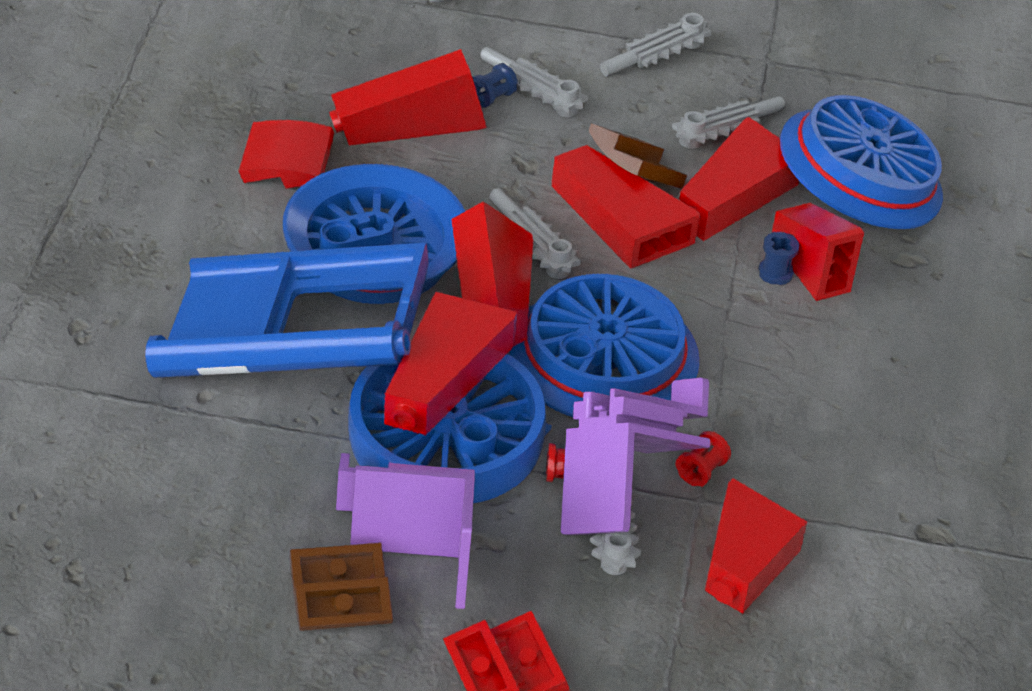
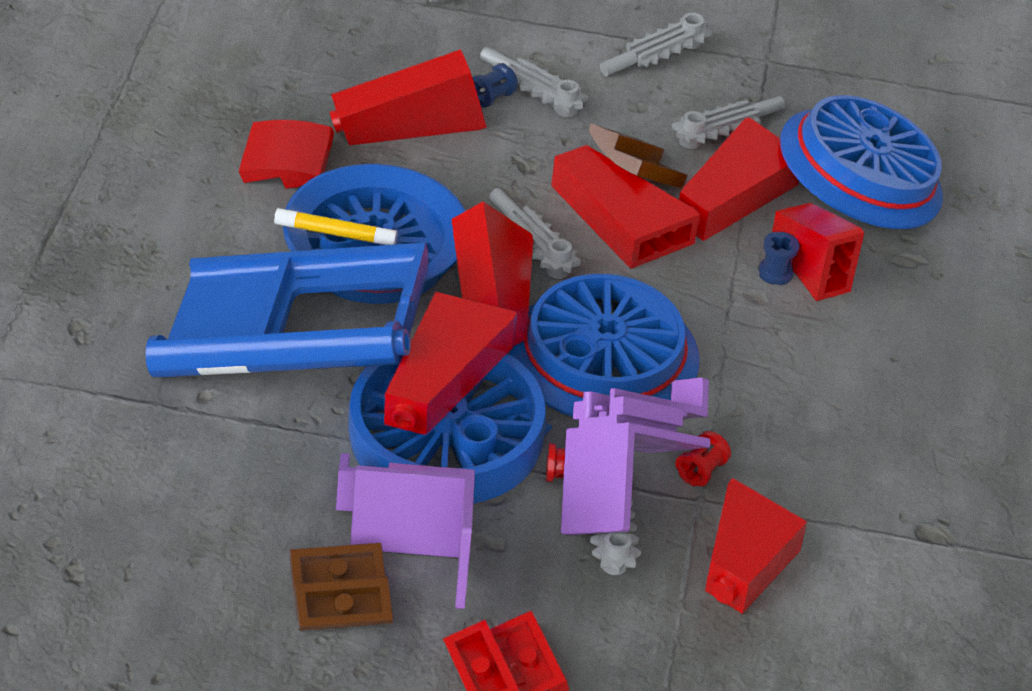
(335, 227): none -> yellow bar

